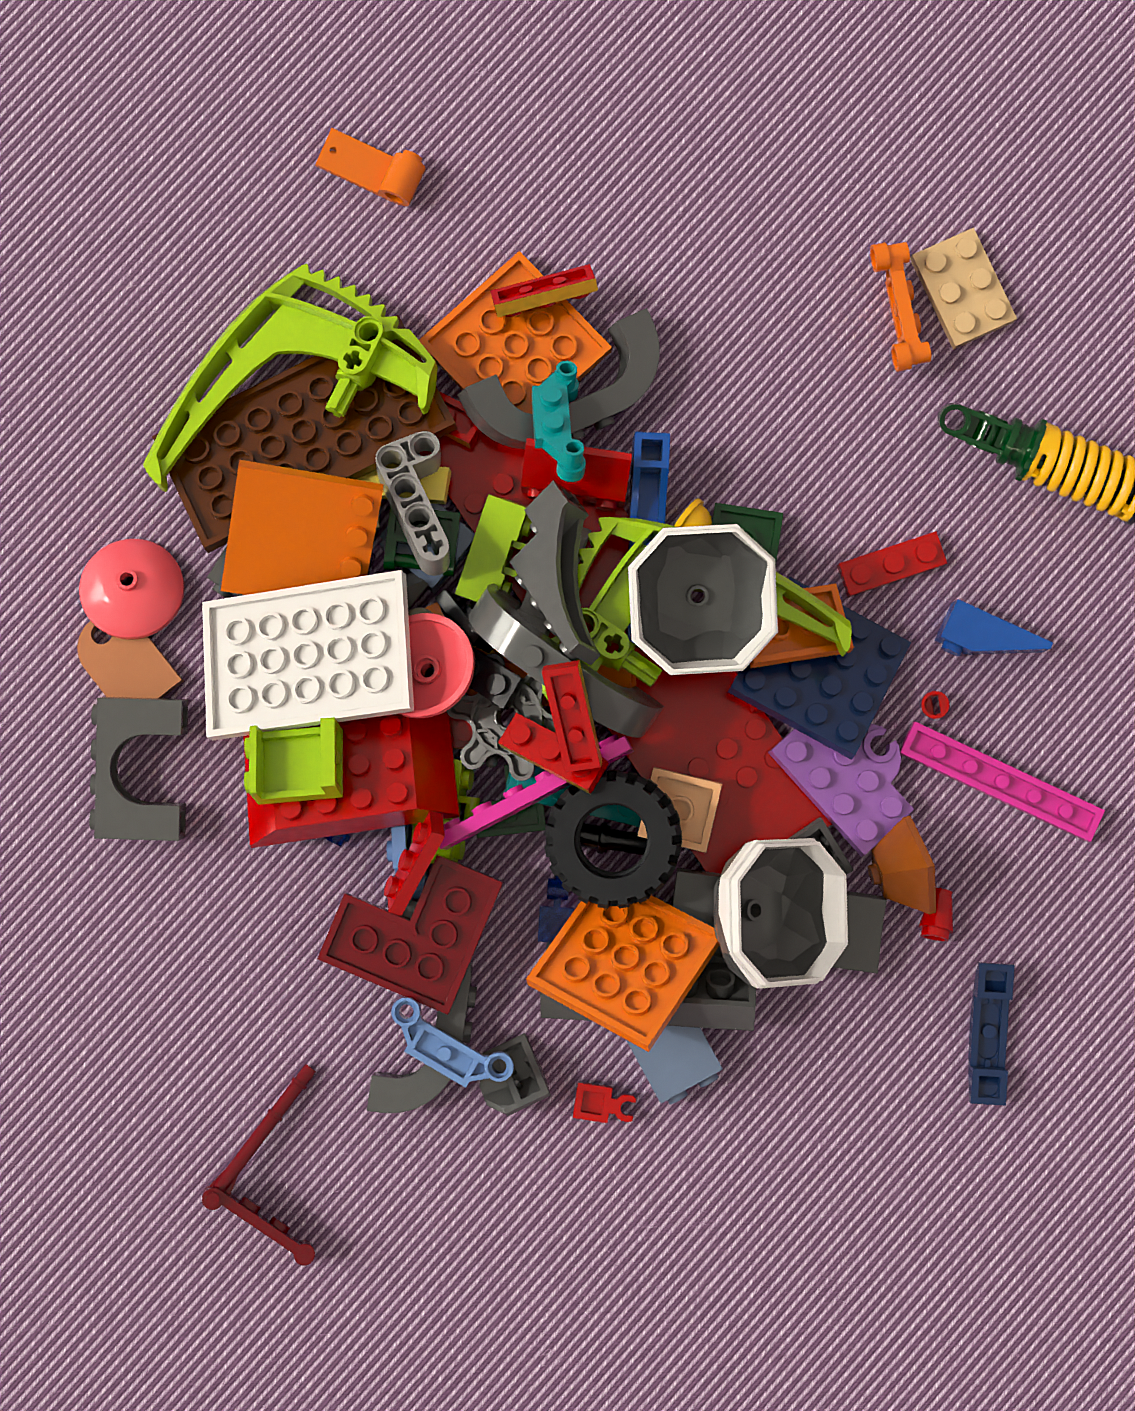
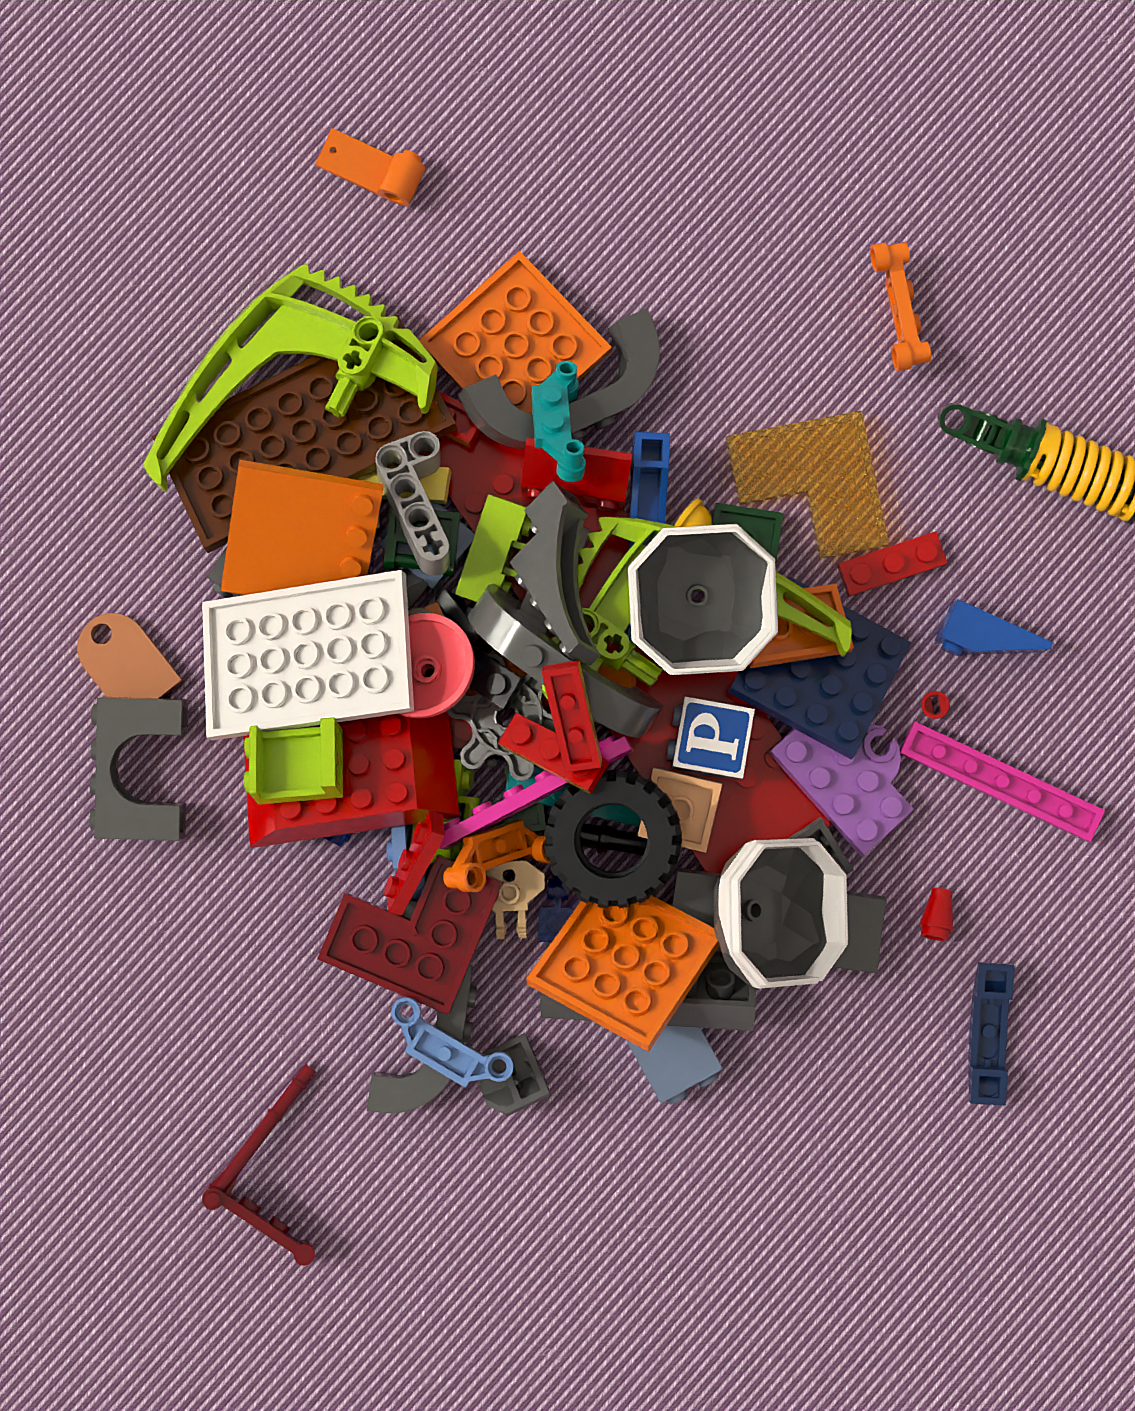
(137, 608): coral dish -> none
(490, 850): none -> orange plate
(516, 894): none -> tan hinge
(544, 291): plate -> none
(595, 1103): red plate -> none
(711, 738): none -> piece
(828, 463): none -> clear yellow plate
(904, 868): dark orange slope -> none
(963, 288): tan plate -> none

